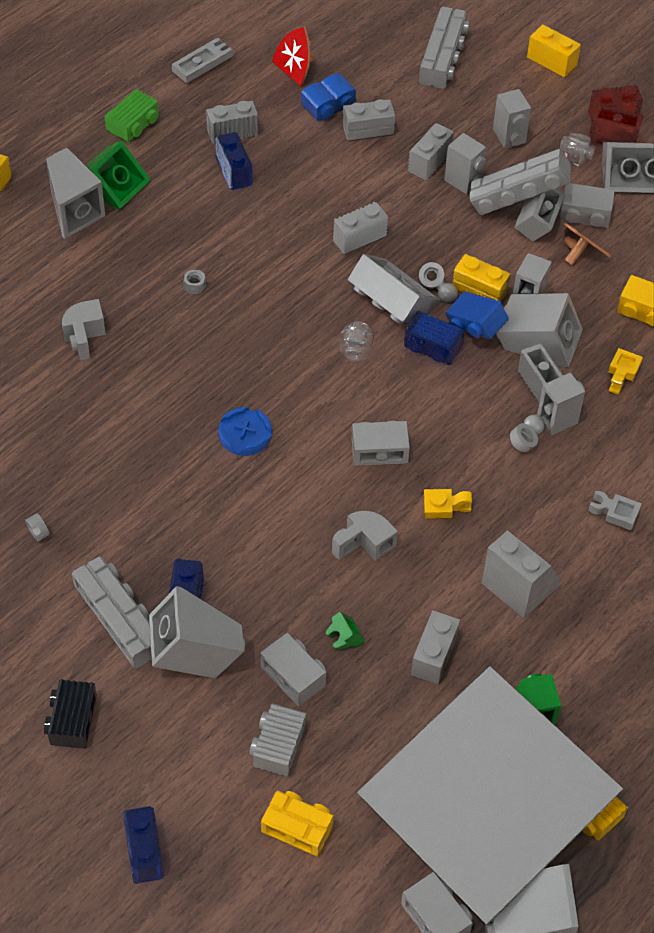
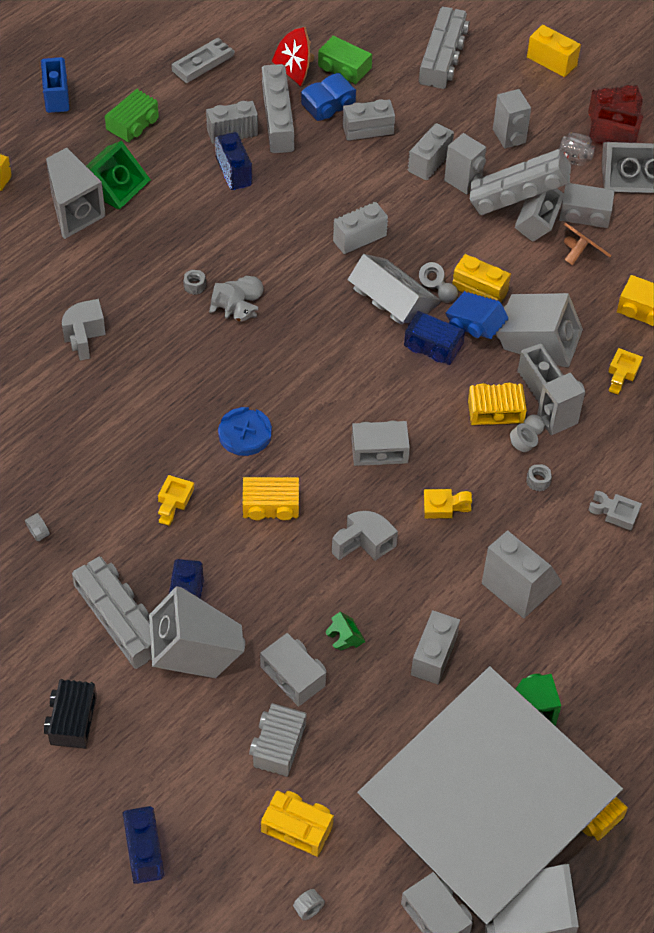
(55, 84): none -> blue brick
(173, 494): none -> yellow plate
(232, 296): none -> light grey animal
(271, 497): none -> yellow brick
(277, 108): none -> light grey brick
(308, 904): none -> light grey axle
(344, 58): none -> bright green brick
(356, 340): clear head -> none
(497, 404): none -> yellow brick
(532, 275): light grey brick -> none
(539, 485): none -> light grey axle

